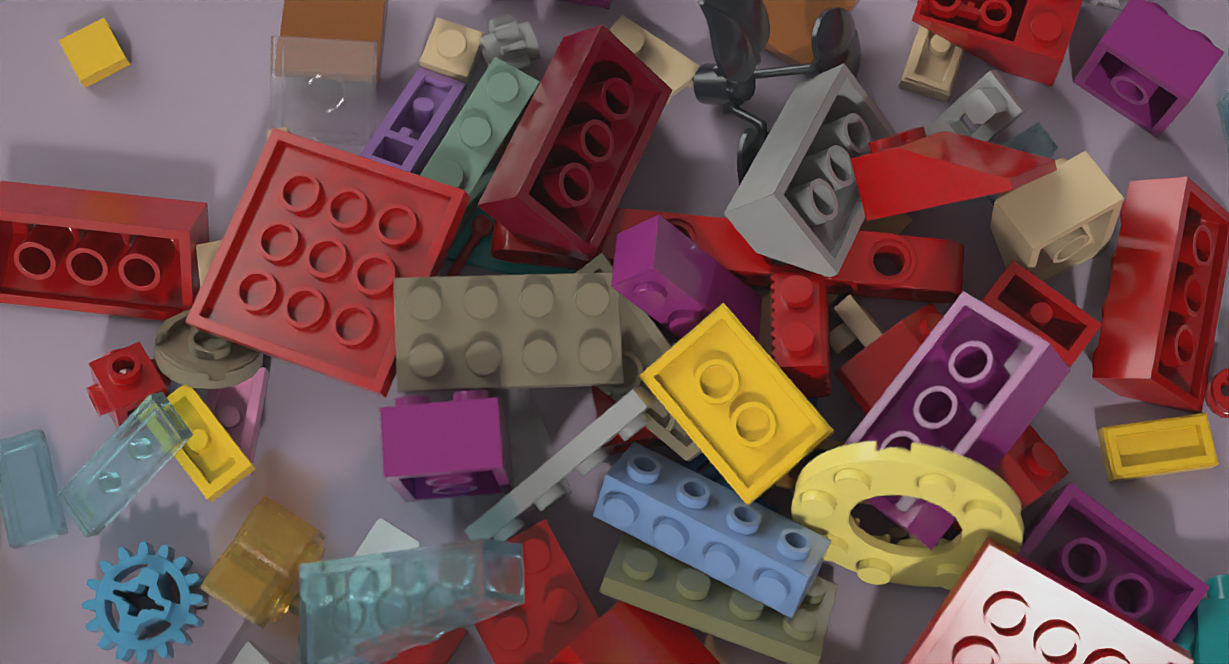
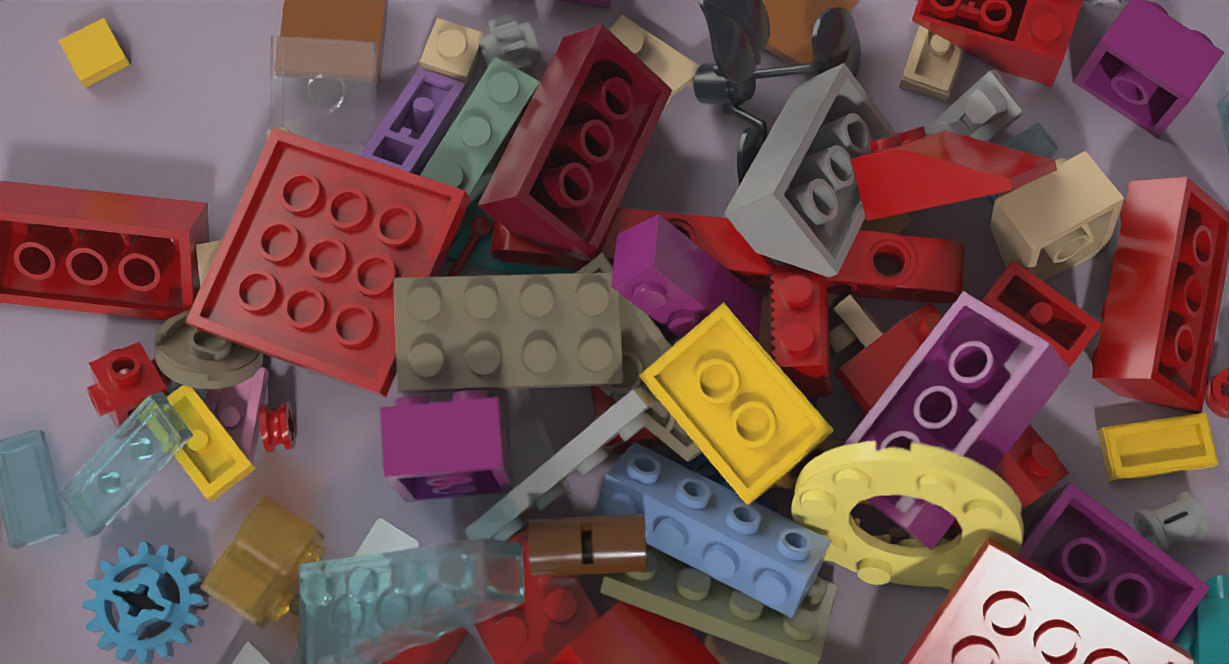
(277, 426): none -> red bush
(587, 545): none -> reddish brown pin
(1173, 521): none -> light grey bush

